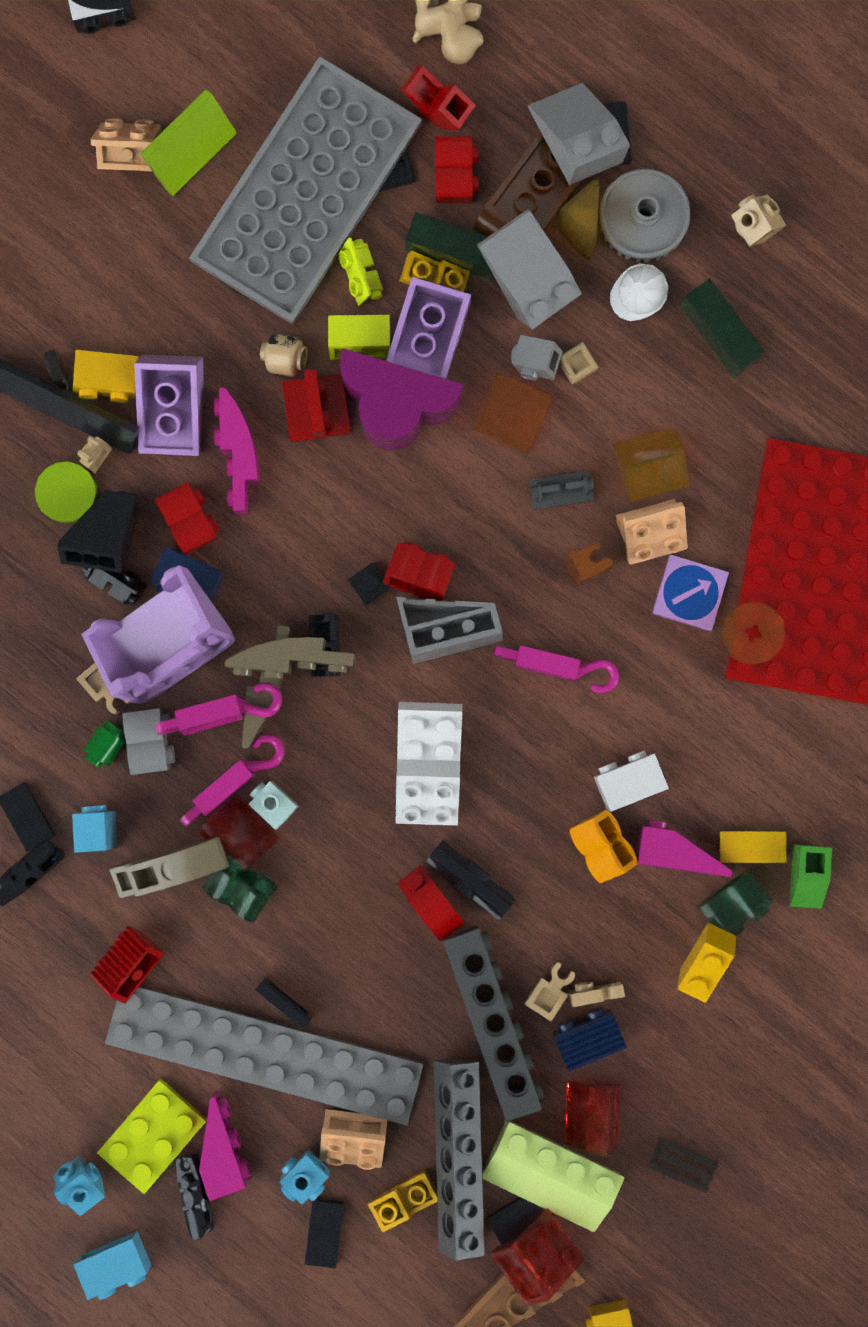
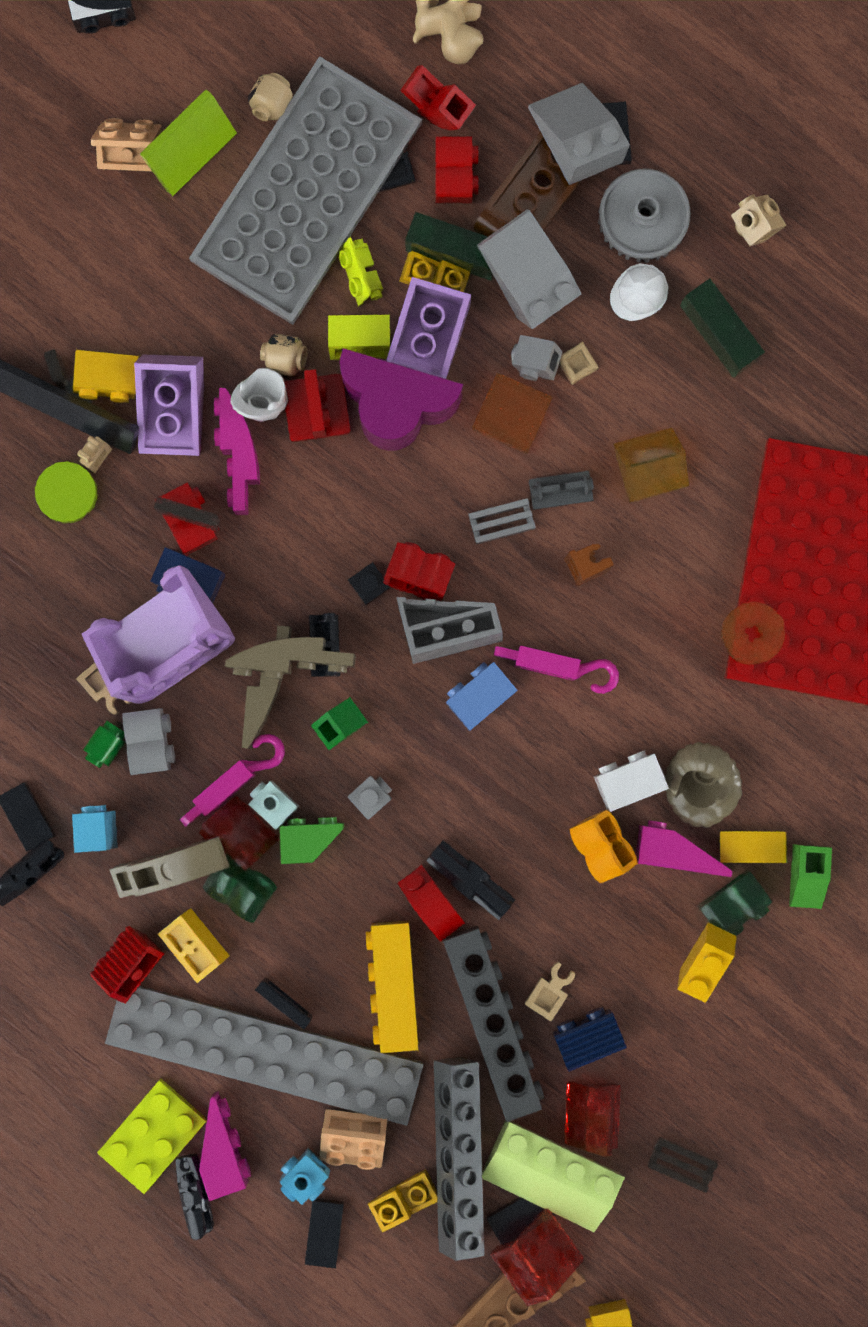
(79, 1185): medium azure brick -> none
(101, 533): black slope -> none
(112, 1266): medium azure brick -> none
(124, 586): black hinge -> none
(187, 513): none -> clear smoke tile
(193, 945): none -> yellow hinge
(219, 712): dark pink piece -> none
(260, 395): none -> white piece
(270, 96): none -> tan head
(305, 841): none -> bright green slope
(345, 721): none -> green brick
(371, 796): none -> light grey brick
(394, 986): none -> yellow brick
(428, 763): white piece -> none
(480, 695): none -> medium blue brick
(500, 521): none -> light grey tile
(579, 220): clear yellow slope -> none
(586, 993): tan plate -> none
(653, 531): light nougat bracket -> none
(690, 593): tile -> none
(703, 784): none -> dark tan piece

